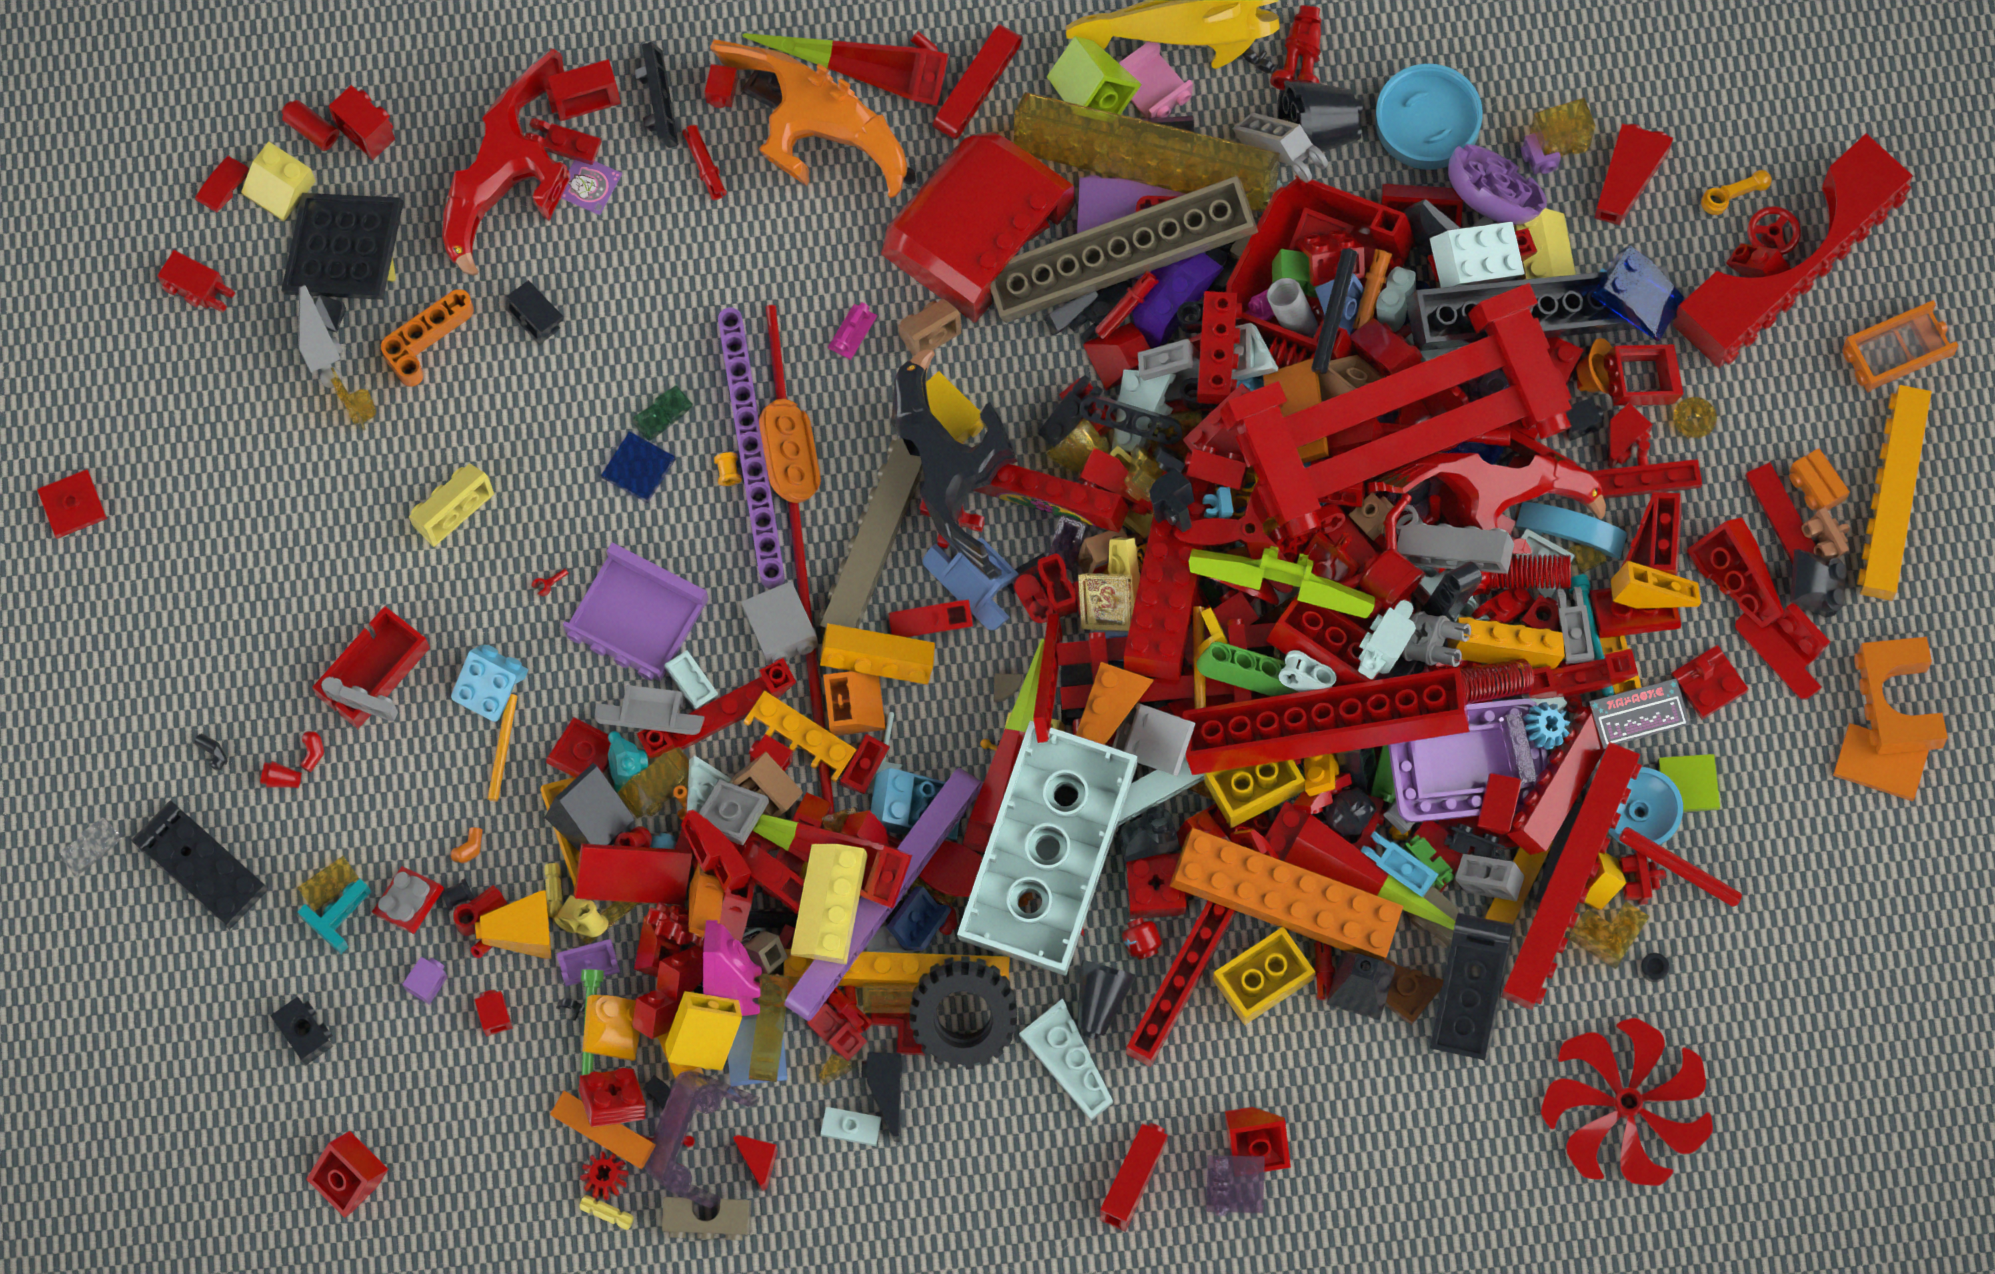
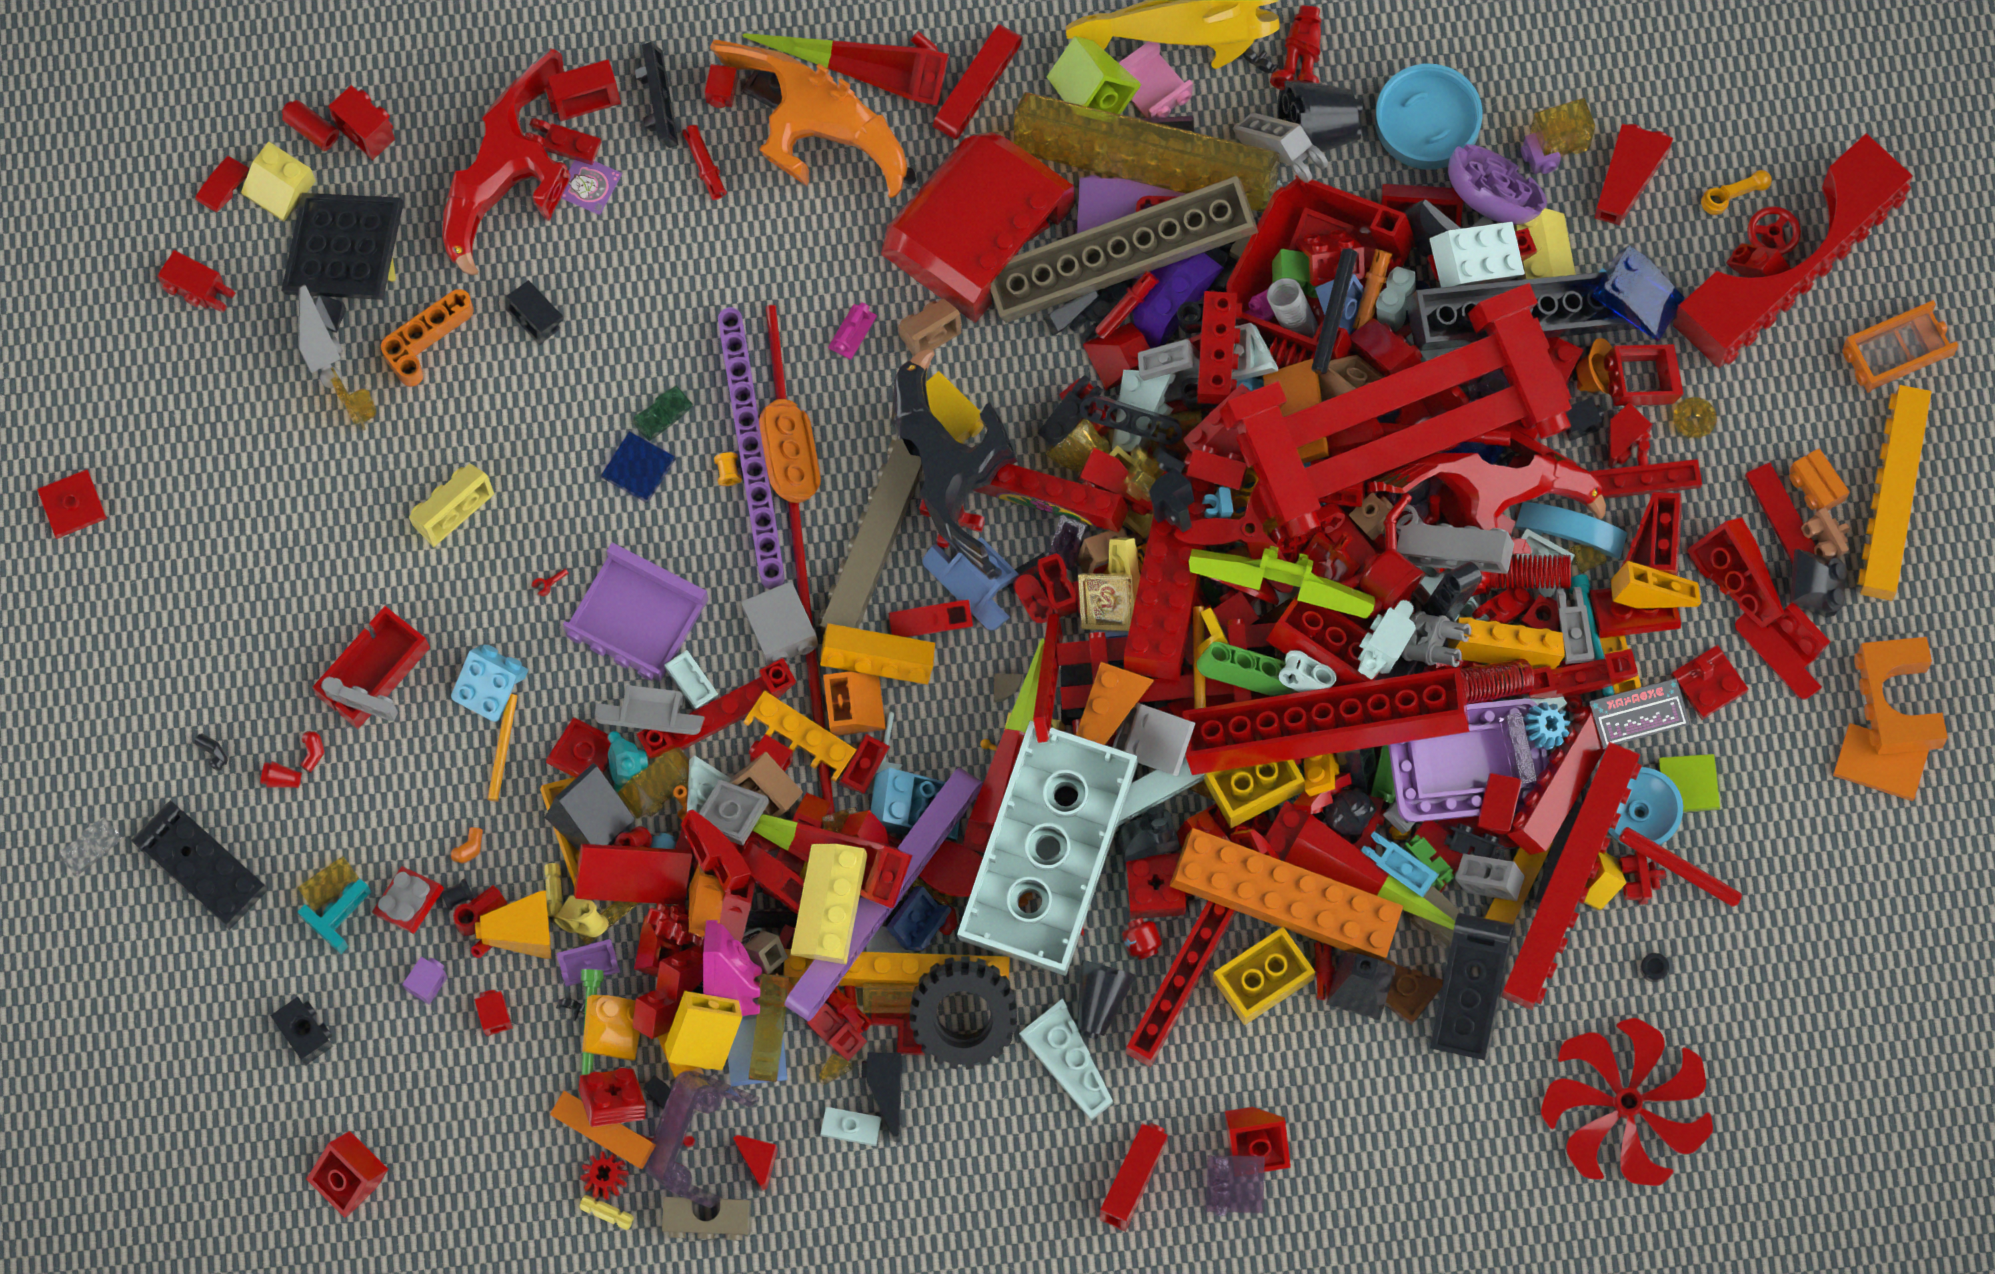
(1609, 940): clear yellow brick -> none

